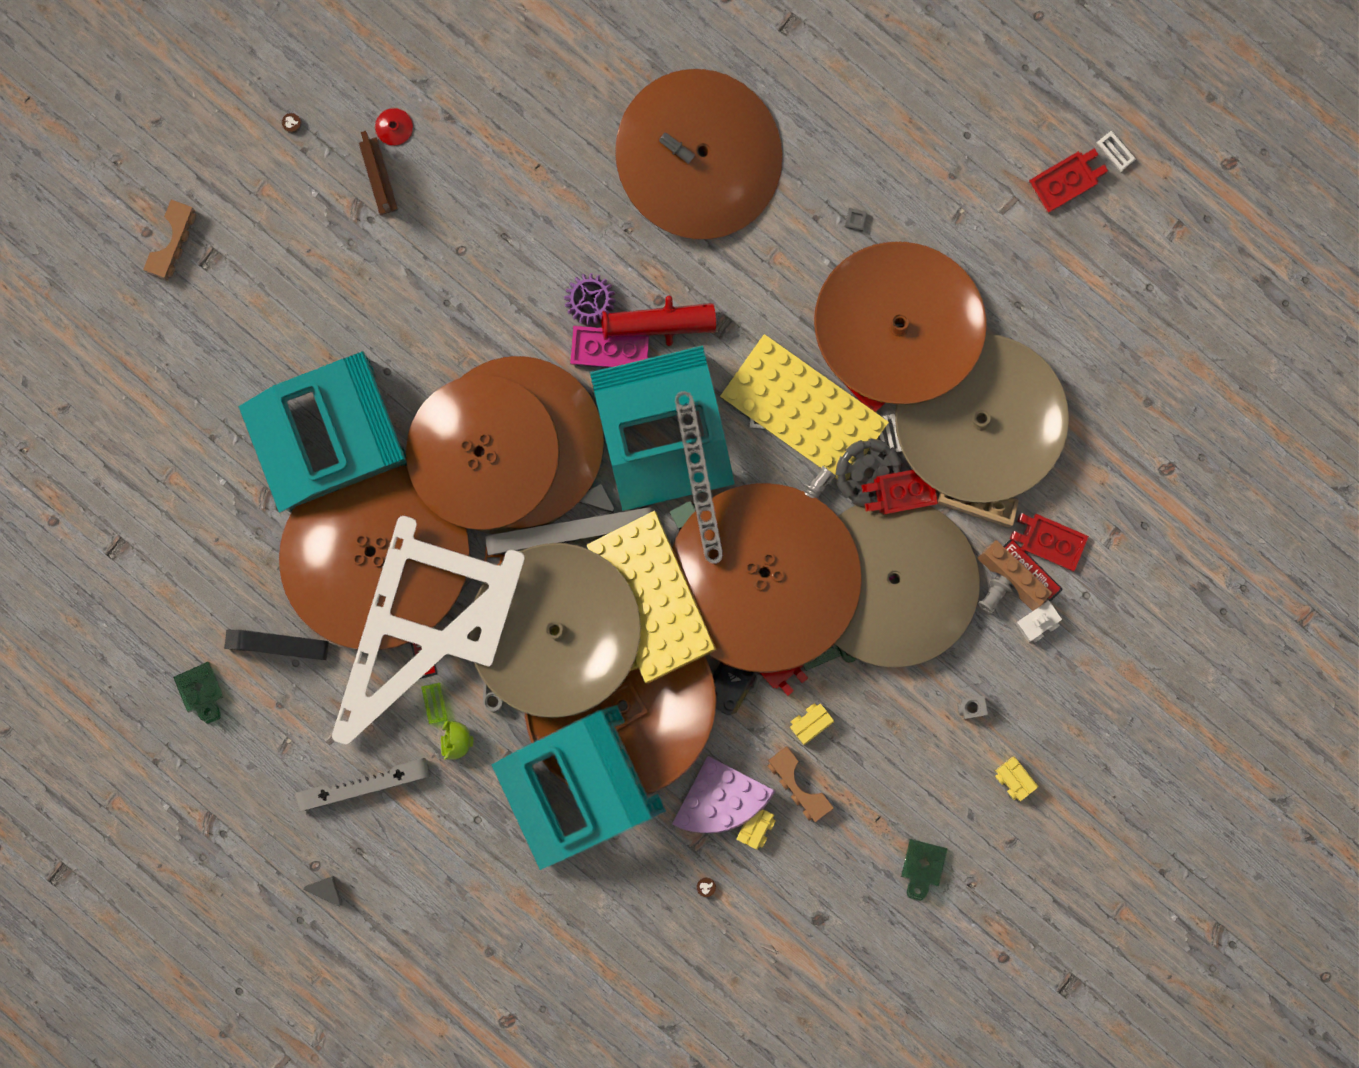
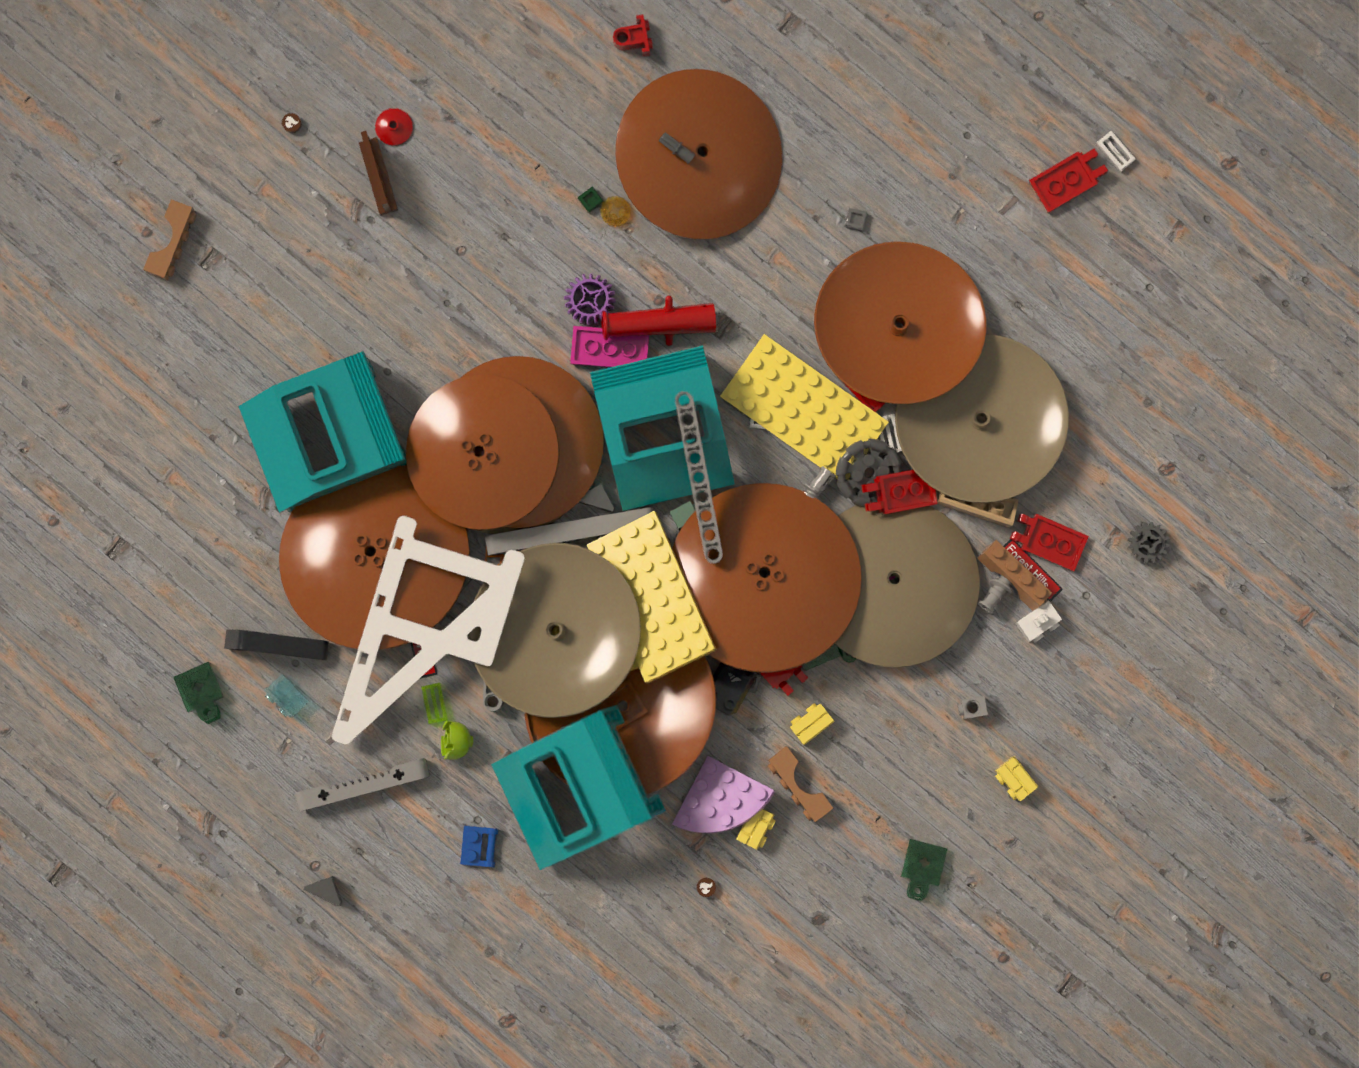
(286, 696): none -> clear light blue bracket
(473, 845): none -> blue plate
(590, 199): none -> dark green tile
(612, 219): none -> clear yellow gear
(636, 36): none -> red pin
(1146, 533): none -> dark grey gear

